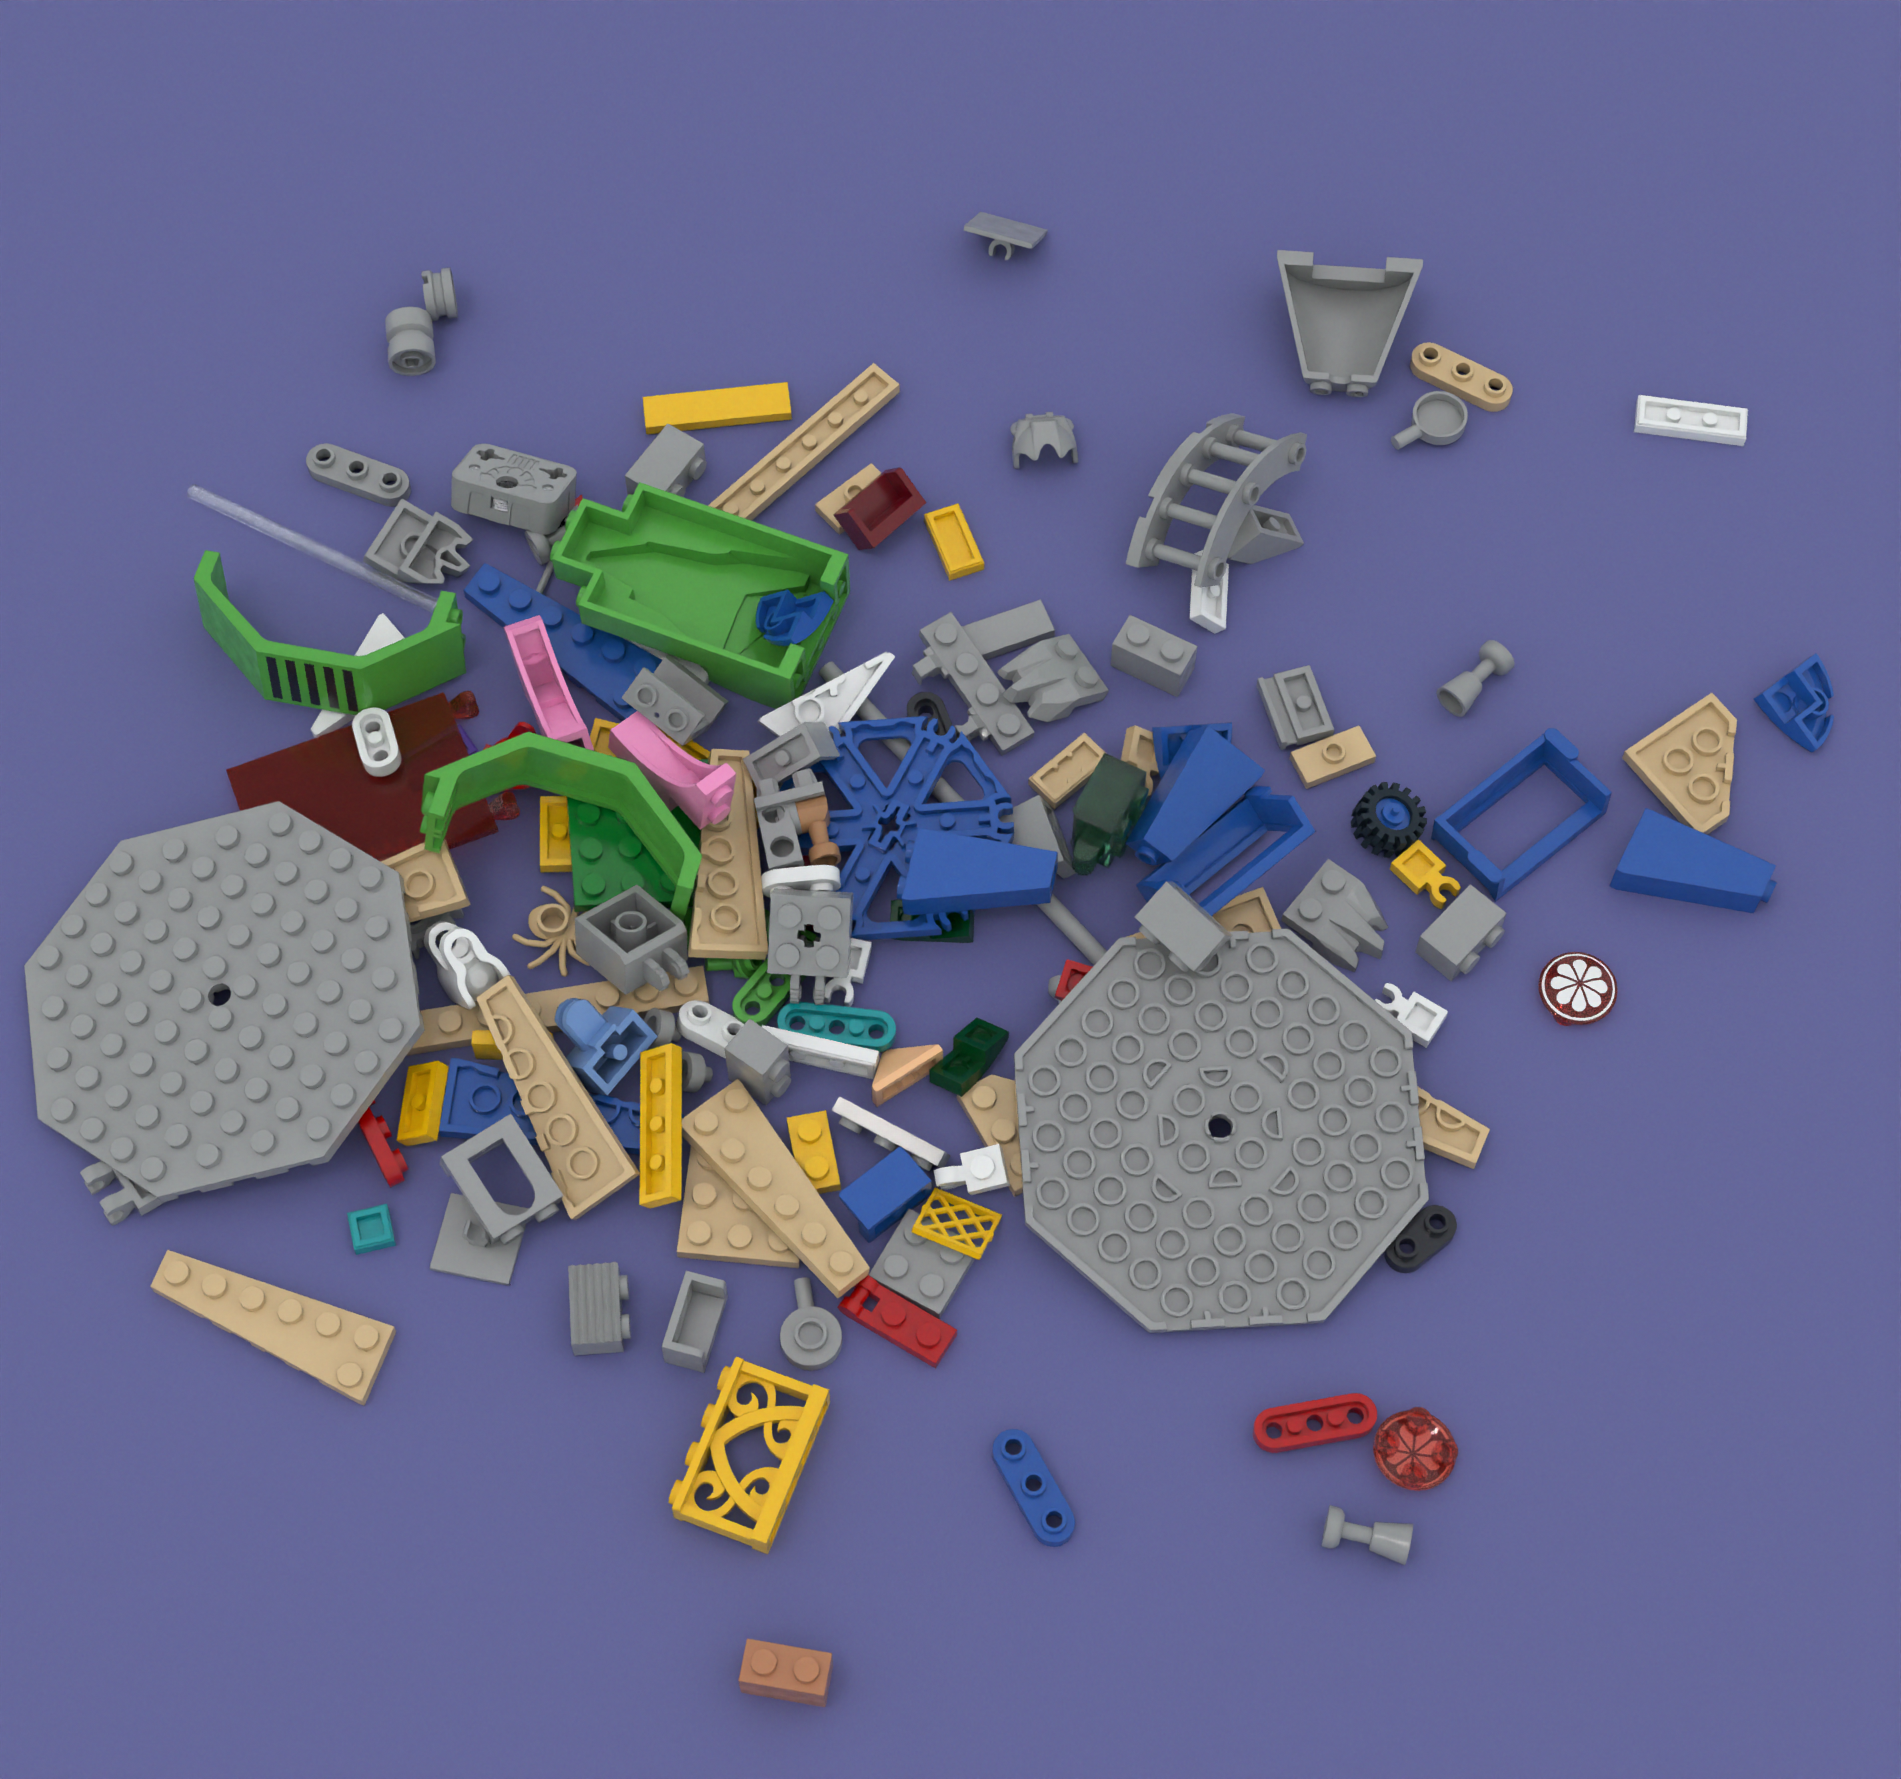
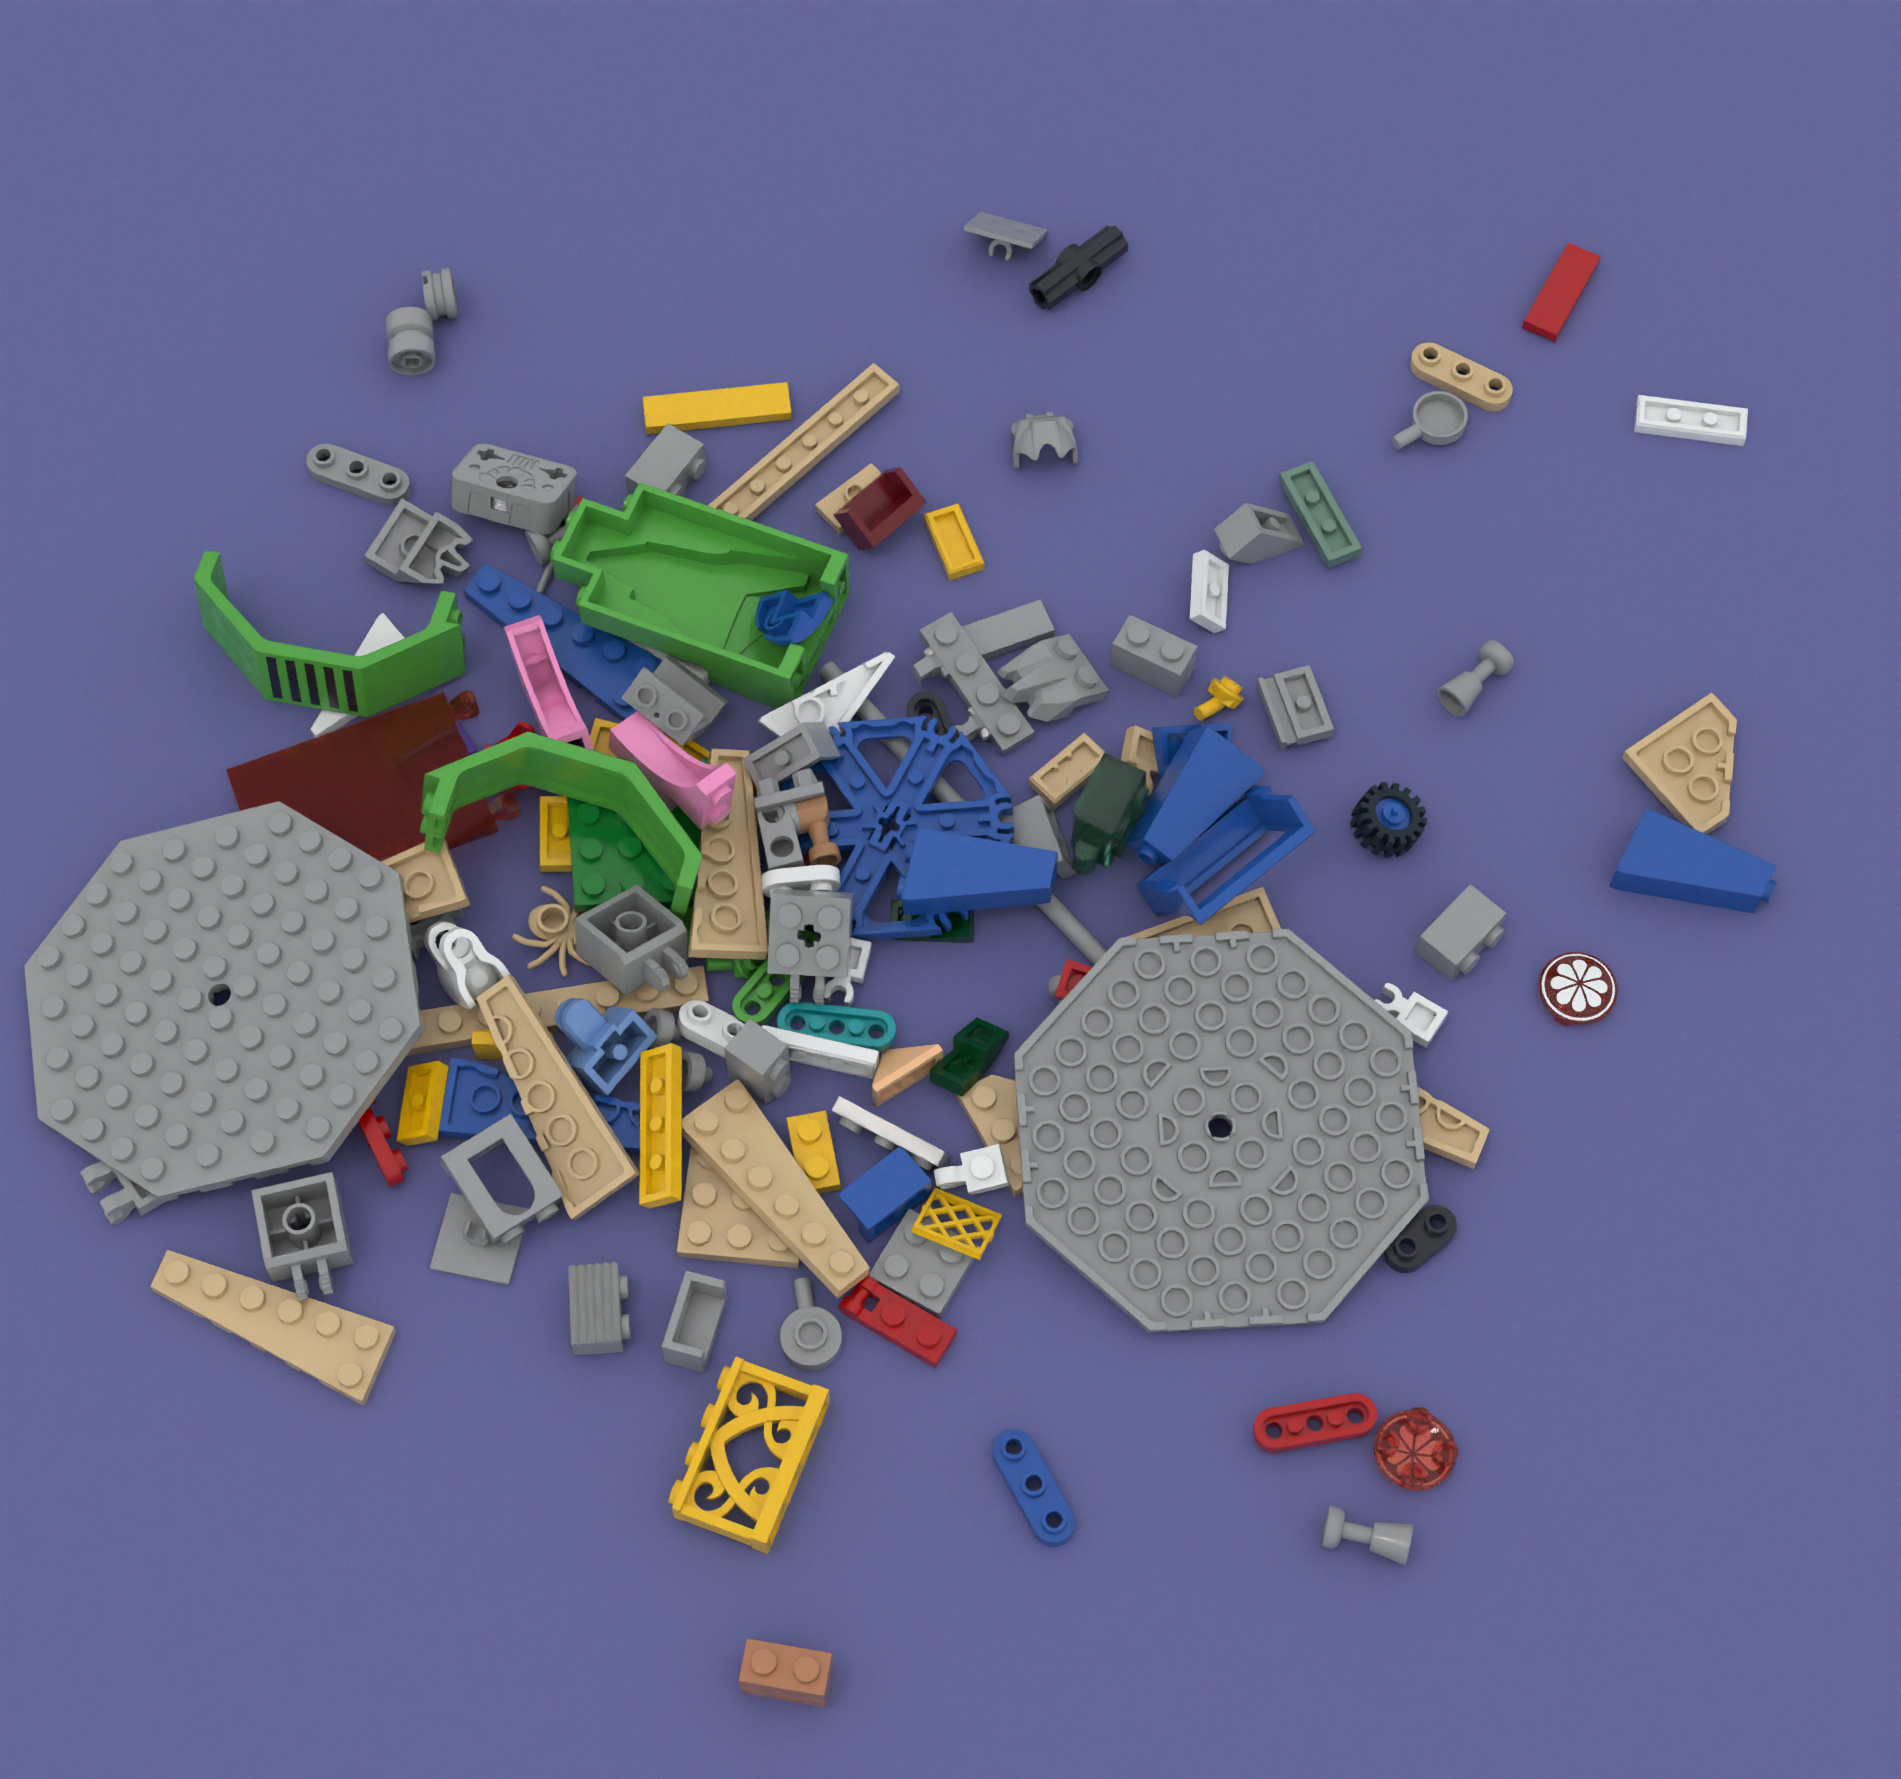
(298, 1252): none -> light grey hinge
(312, 547): clear piece -> none
(371, 1229): teal tile -> none
(375, 744): white plate -> none
(1078, 267): none -> black piece
(1182, 927): light grey brick -> none
(1186, 468): light grey fence -> none
(1225, 694): none -> yellow plate
(1320, 514): none -> sand green plate
(1332, 757): tan plate -> none
(1337, 917): light grey plate -> none
(1345, 318): light grey cone -> none
(1422, 870): yellow plate -> none
(1558, 756): blue piece -> none
(1561, 292): none -> red tile
(1800, 703): blue brick -> none

